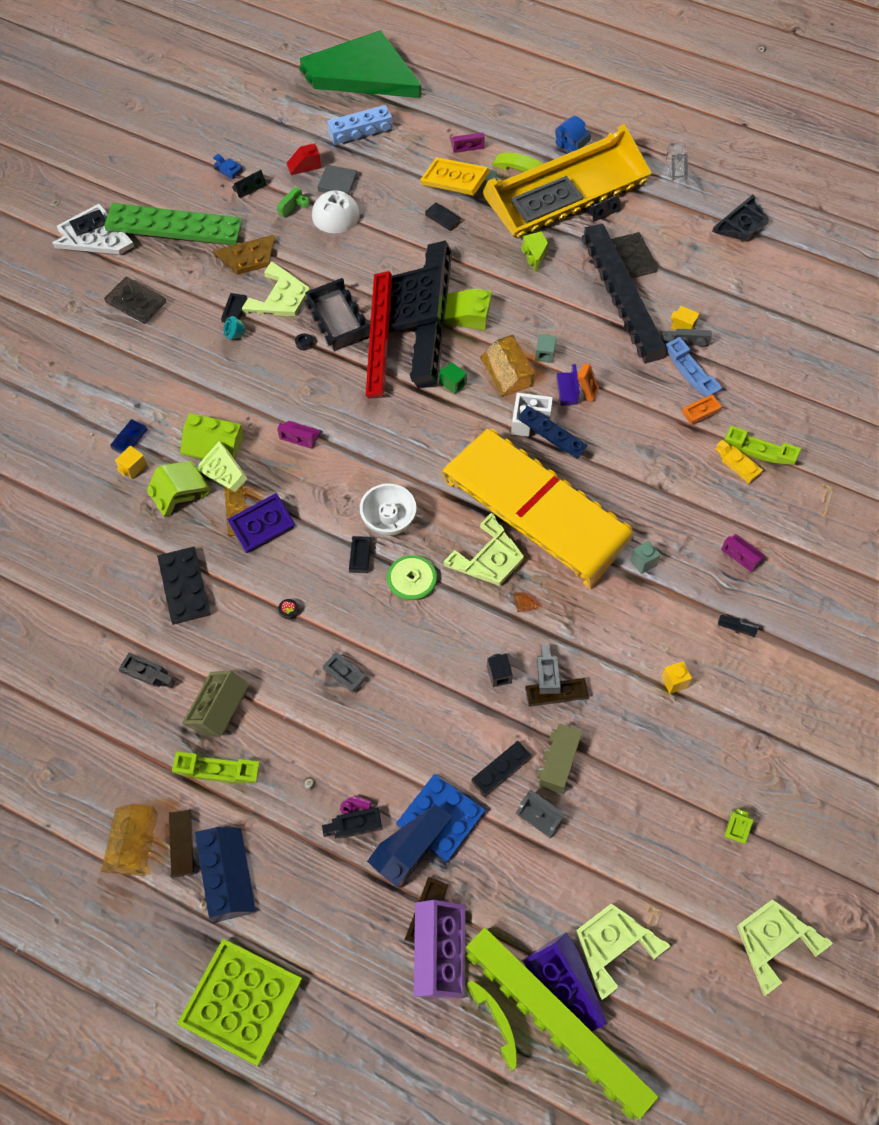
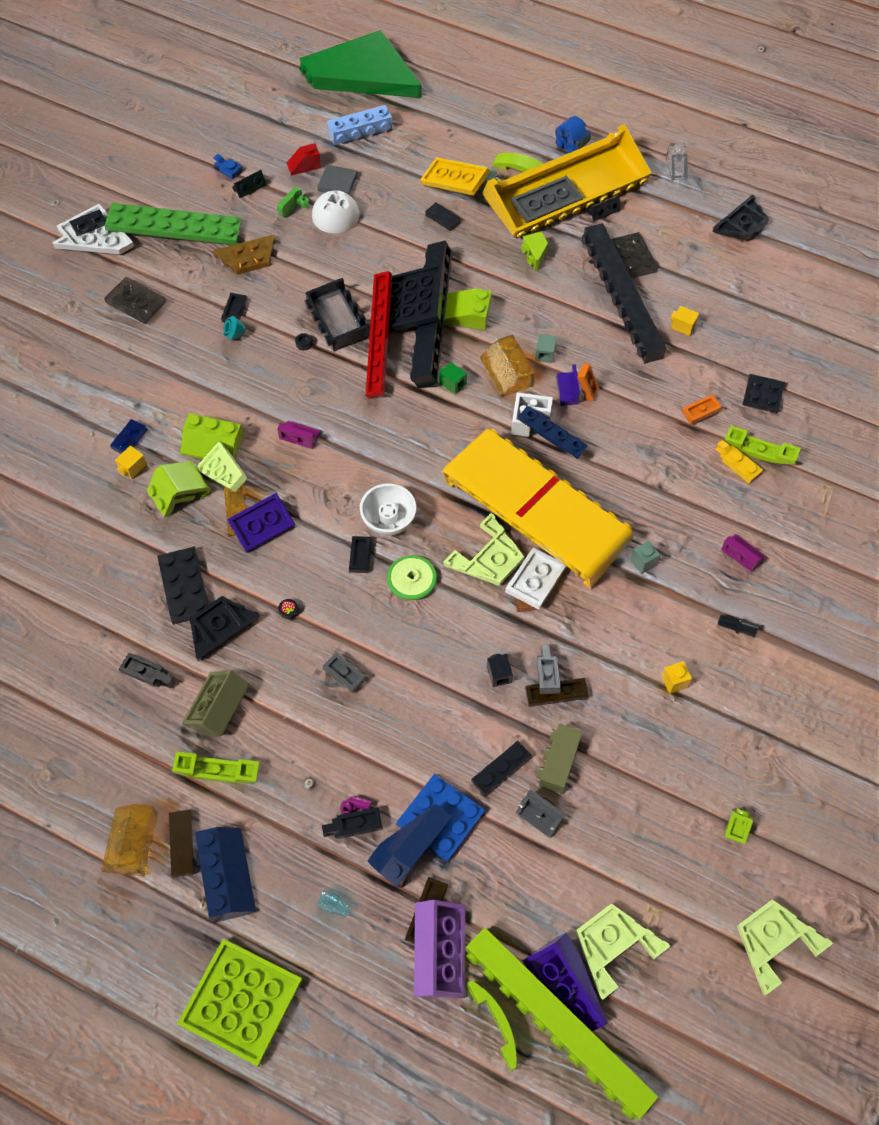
(218, 624): none -> black wing
(284, 298): yellowish green wing -> none
(333, 903): none -> clear light blue cone
(468, 142): magenta panel -> none
(535, 578): none -> white plate
(689, 336): dark grey hinge -> none
(690, 369): medium blue slope -> none
(763, 393): none -> black plate

